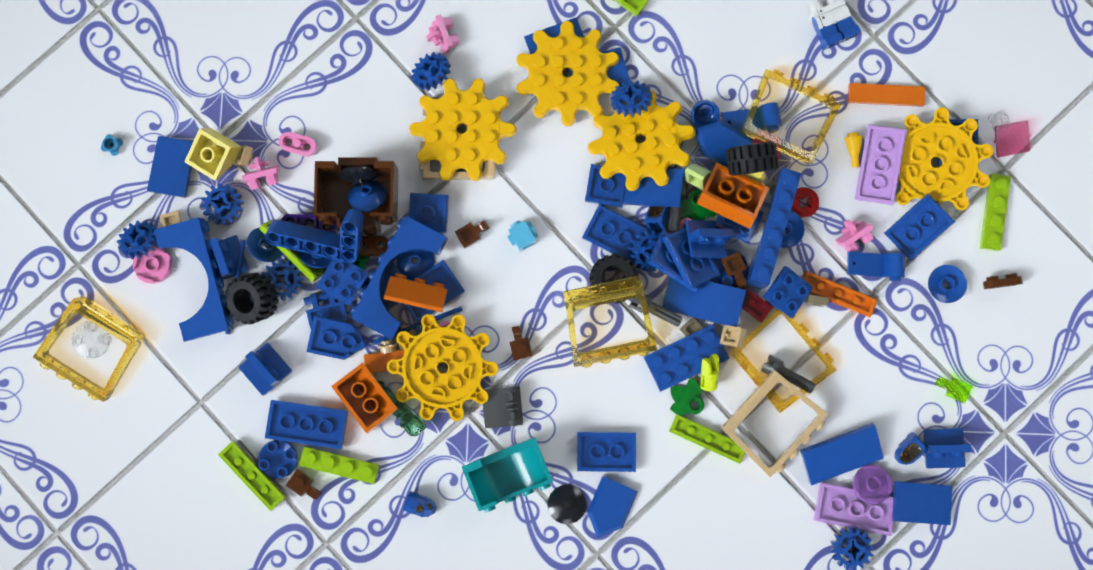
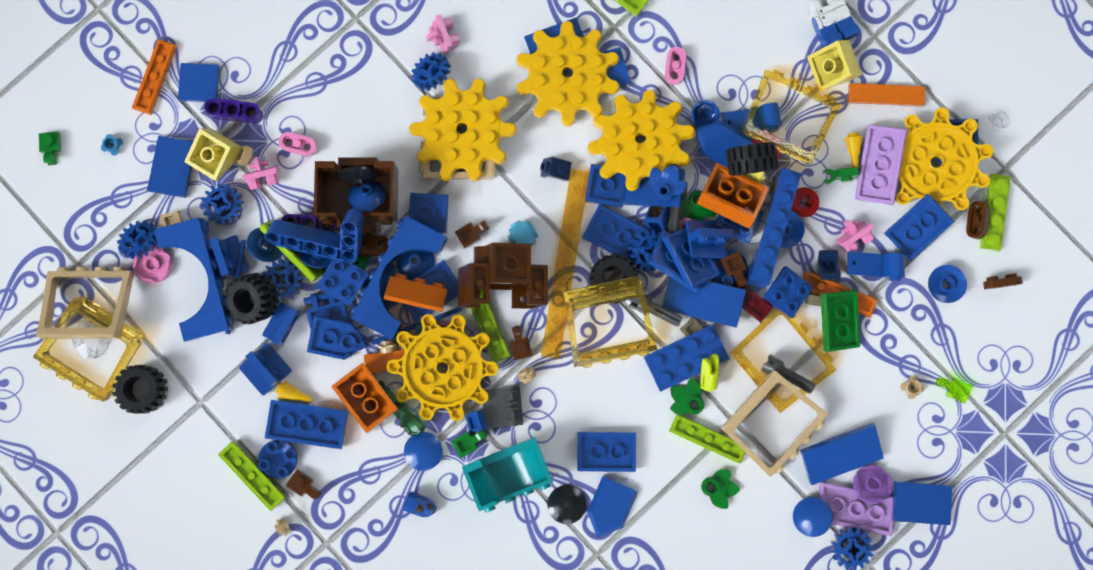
(49, 144): none -> green plate
(114, 331): none -> tan windscreen
(124, 389): none -> black tyre
(154, 77): none -> orange tile
(198, 82): none -> blue tile
(226, 106): none -> dark purple beam
(281, 324): none -> blue panel
(282, 527): none -> tan plate
(288, 391): none -> yellow cone
(339, 465): lime plate -> none
(423, 451): none -> blue dish
(466, 443): none -> green plate
(476, 421): none -> blue plate
(487, 324): none -> lime tile
(503, 268): none -> reddish brown piece
(526, 375): none -> tan plate
(555, 168): none -> dark blue bracket
(565, 263): none -> clear yellow plate
(622, 100): blue gear -> none
(667, 179): none -> blue plate
(675, 67): none -> bright pink plate
(697, 175): yellowish green slope -> none
(722, 488): none -> green plate
(733, 336): tan bracket -> none
(812, 517): none -> blue dish
(828, 265): none -> dark blue bracket
(834, 65): none -> light yellow slope
(840, 320): none -> green tile
(843, 174): none -> green plate
(910, 449): rock -> none
(911, 393): none -> tan plate
(945, 448): blue bracket -> none
(976, 220): none -> reddish brown plate
(1012, 138): clear pink piece -> none

